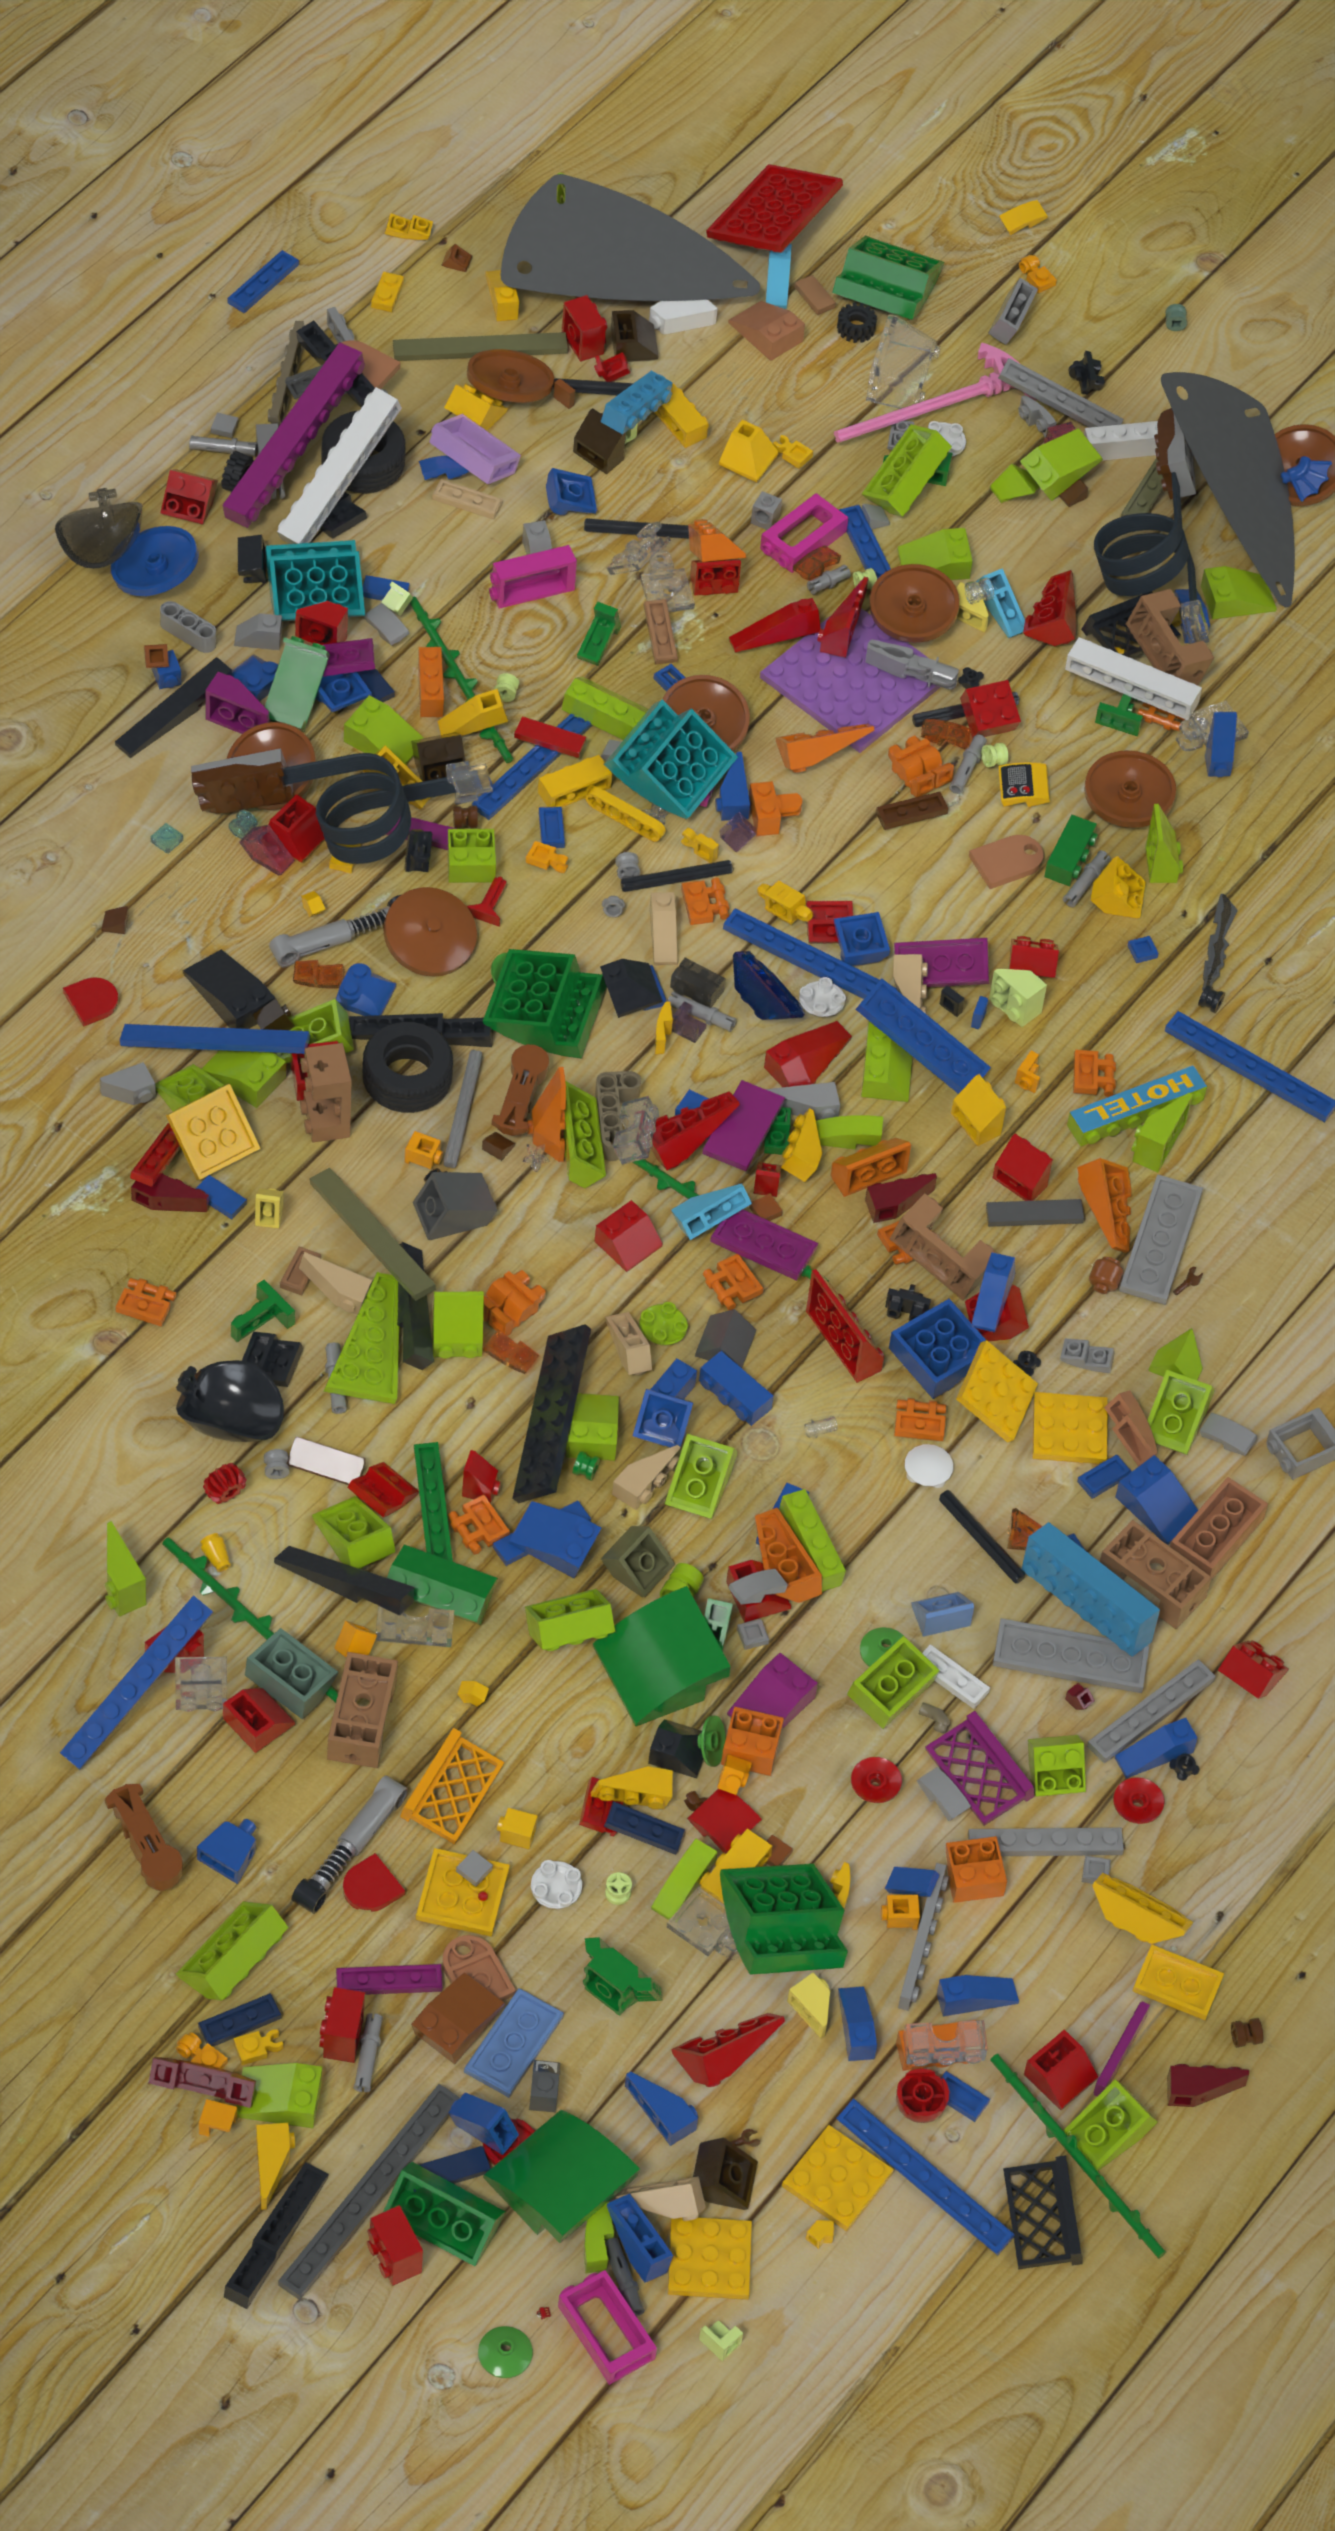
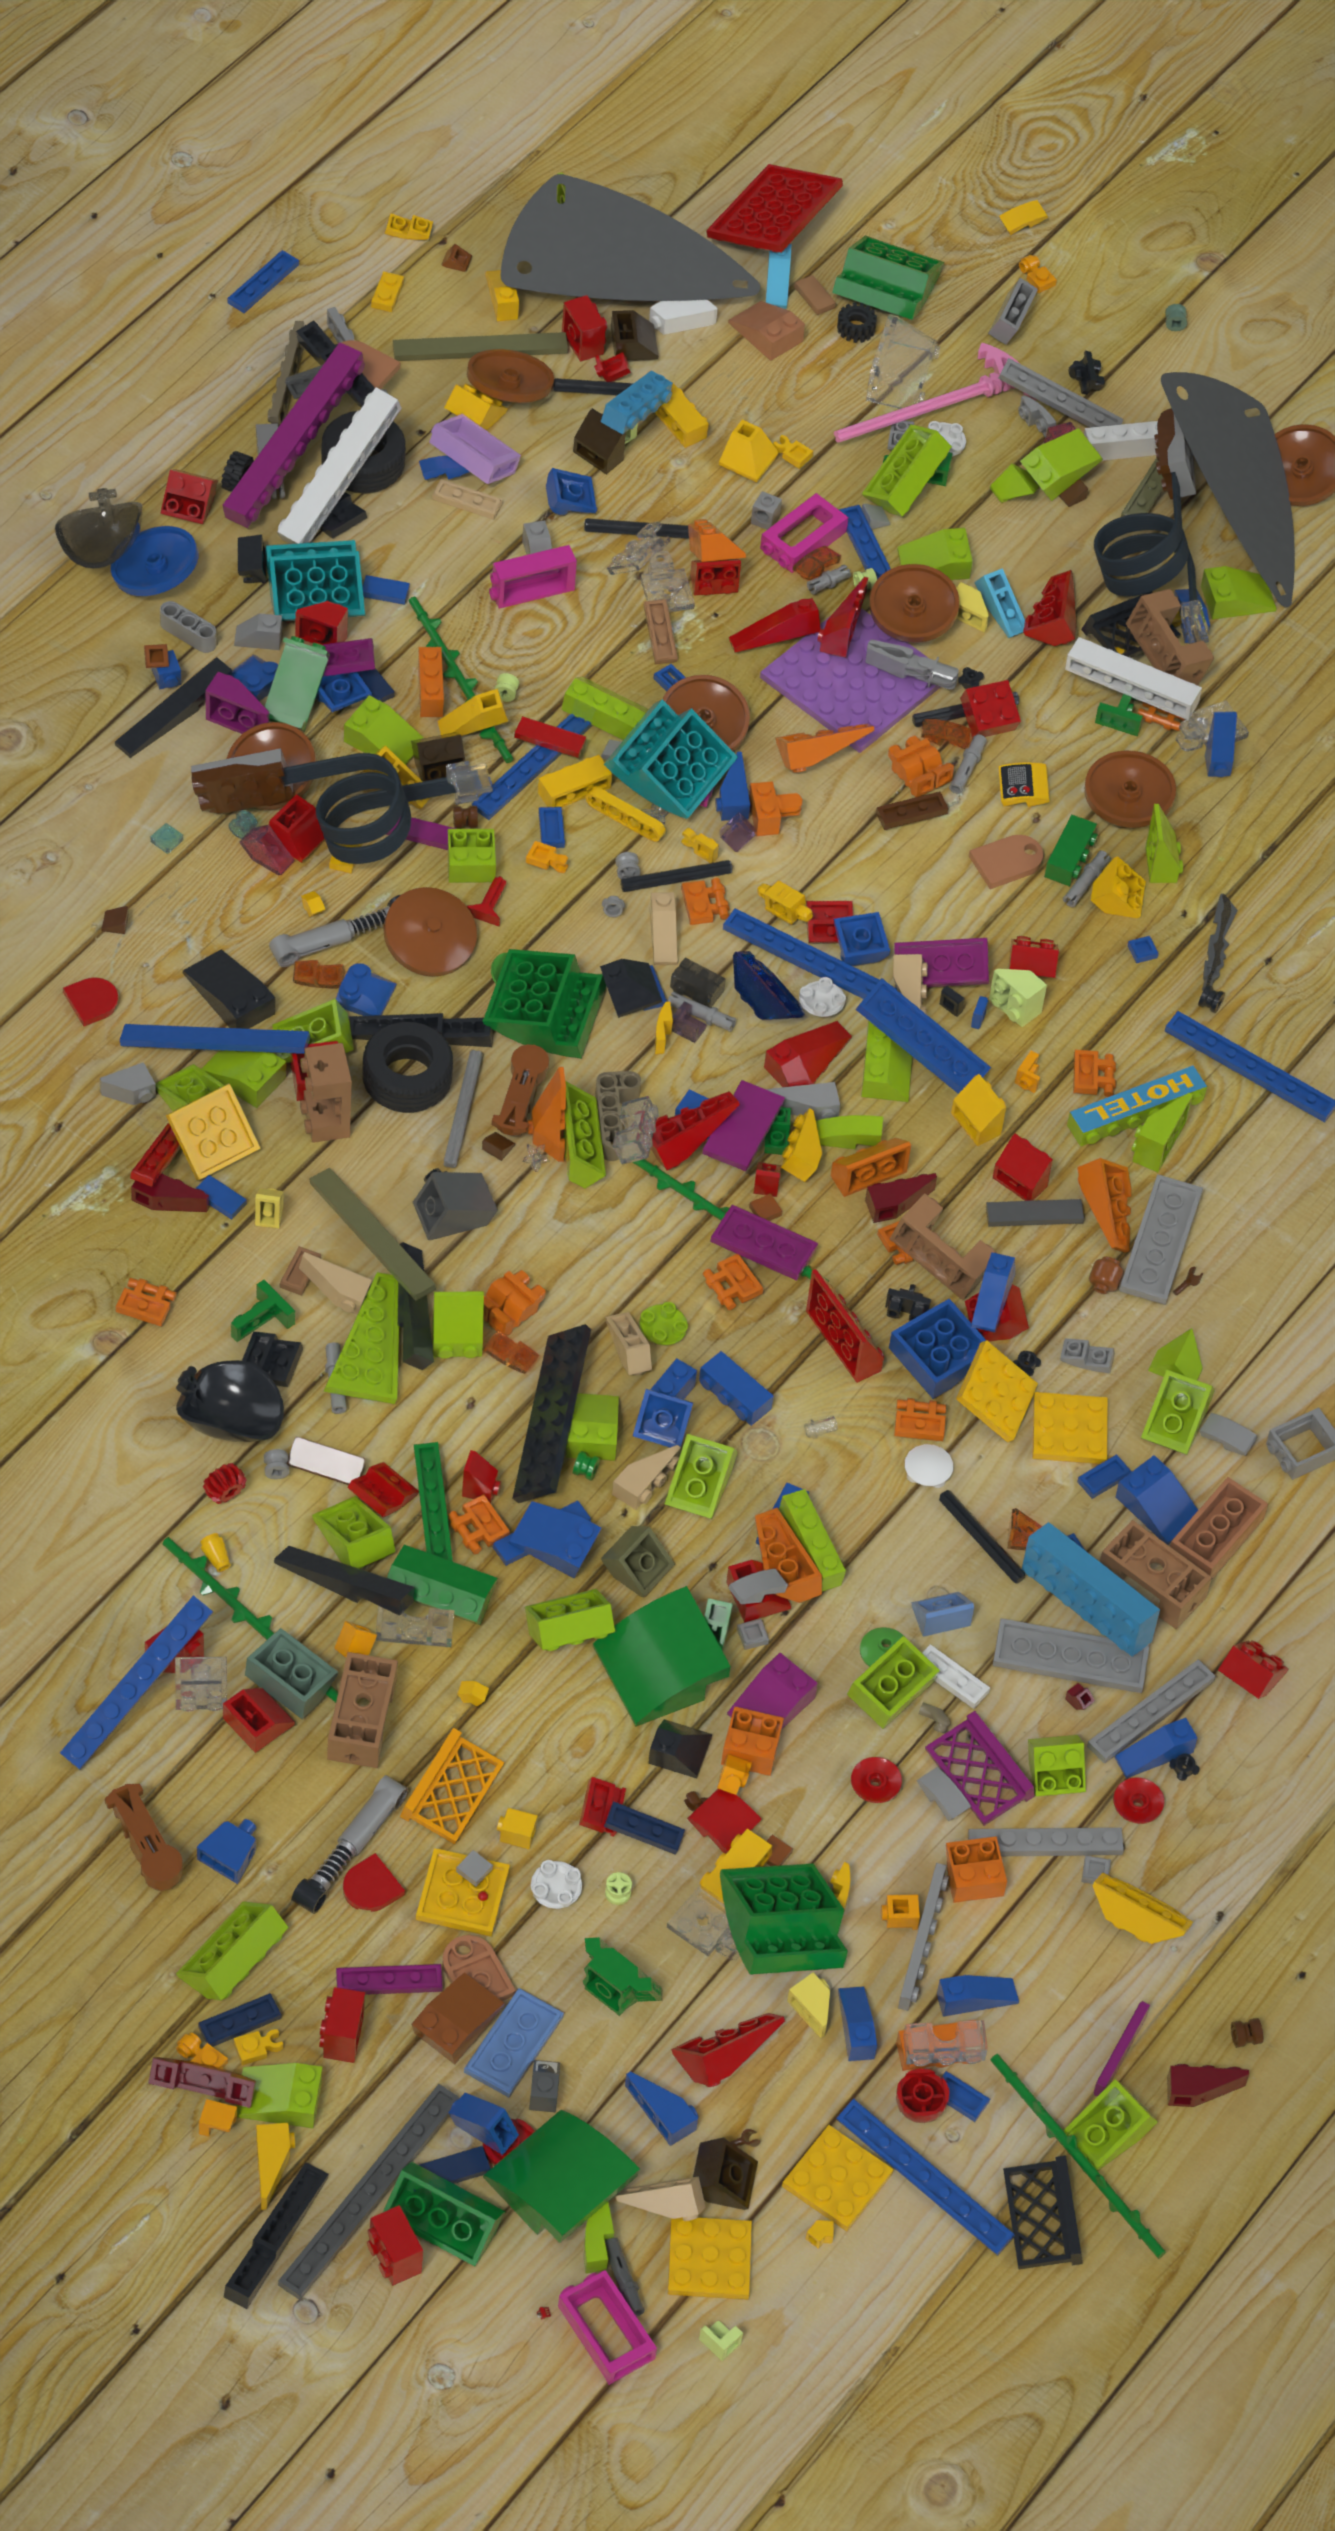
(124, 1578): lime slope -> none
(222, 445): light grey pin -> none
(224, 425): light grey tile -> none
(274, 1017): dark brown brick -> none
(370, 2041): light grey pin -> none
(387, 624): light grey slope -> none
(397, 599): yellowish green panel -> none
(418, 850): black hips -> none
(423, 1150): light orange brick -> none
(505, 2363): bright green dish -> none
(564, 393): dark orange tile -> none
(599, 634): green bracket -> none
(627, 1236): red slope -> none
(640, 2239): blue slope -> none
(641, 1786): yellow slope -> none
(682, 1576): lime wheel -> none
(684, 1878): lime slope -> none
(710, 1209): medium azure slope -> none
(712, 1740): bright green dish -> none
(729, 1334): dark grey slope -> none
(912, 1881): blue tile -> none
(979, 590): clear wheel -> none
(994, 754): yellowish green wheel -> none
(1061, 2070): red slope -> none
(1132, 1427): nougat slope -> none
(1178, 1982): yellow plate -> none
(1306, 476): blue arm -> none

